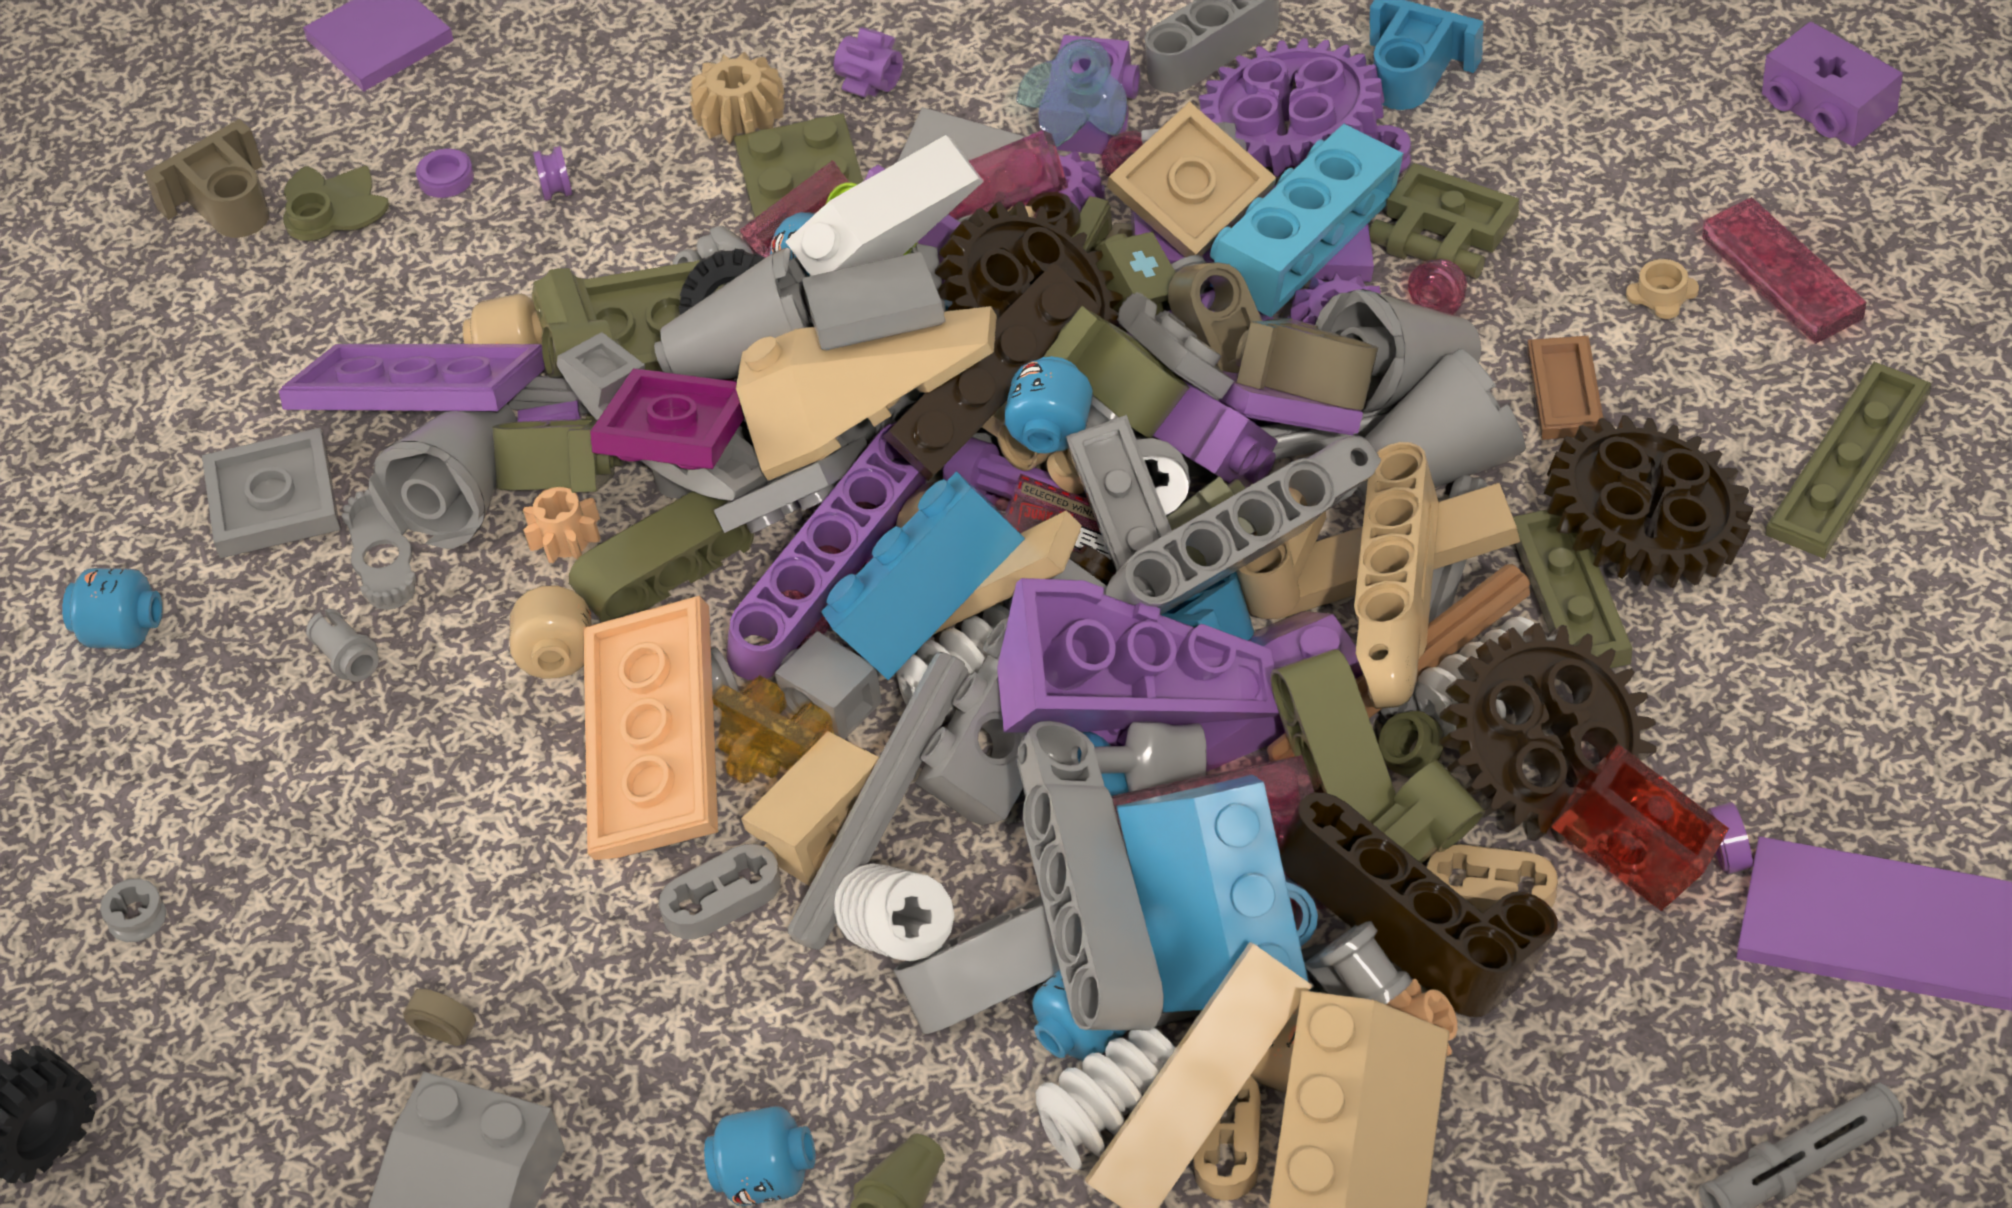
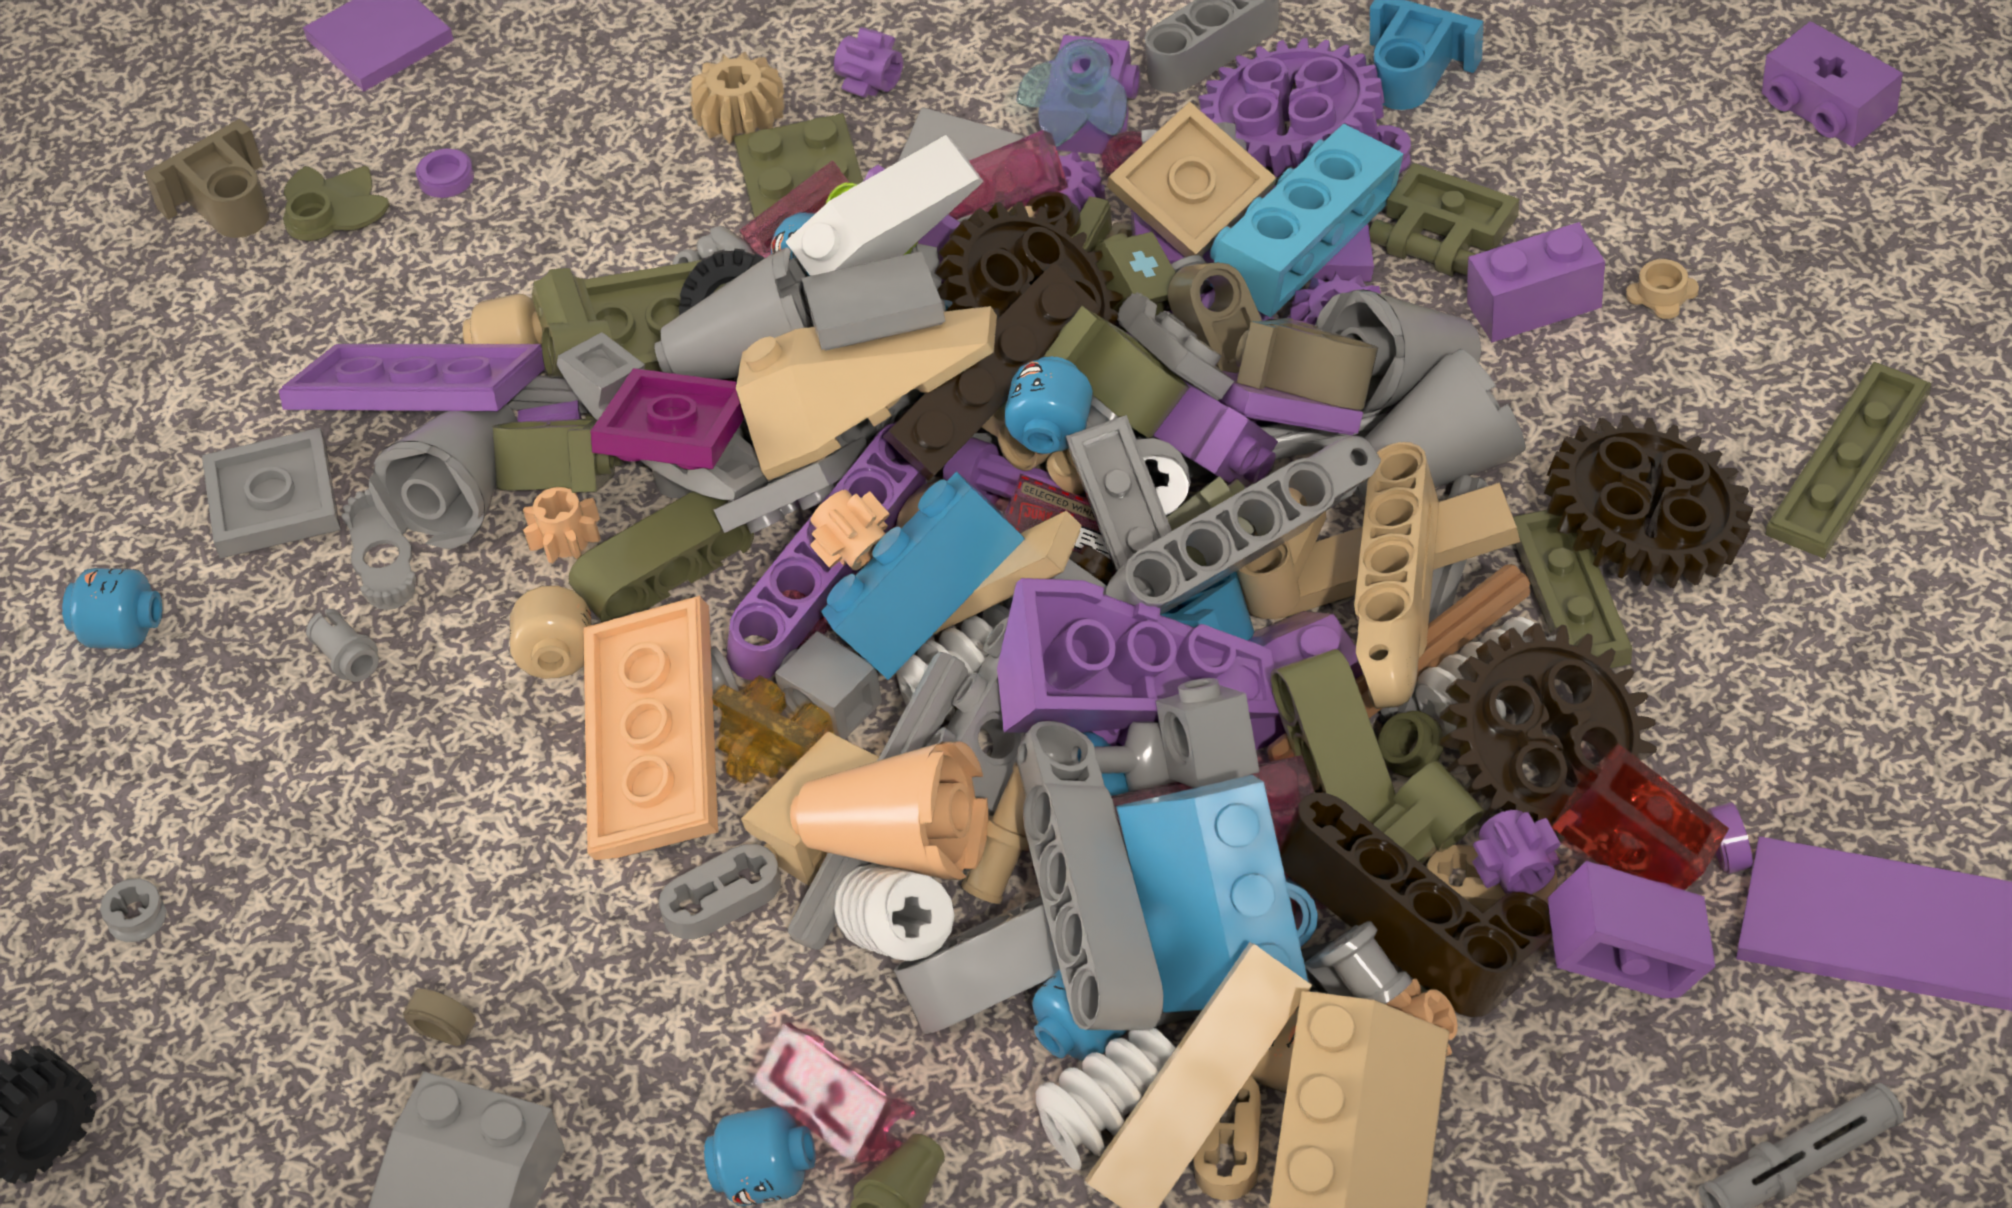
(552, 173): medium lavender bush -> none
(830, 1096): none -> clear pink hinge
(848, 528): none -> light nougat gear
(900, 812): none -> light nougat cone
(1003, 844): none -> tan pin
(1207, 733): none -> light grey brick
(1445, 278): clear pink plate -> none
(1516, 852): none -> medium lavender gear
(1535, 282): none -> medium lavender brick
(1564, 385): medium nougat tile -> none
(1630, 931): none -> medium lavender brick
(1784, 270): clear pink plate -> none

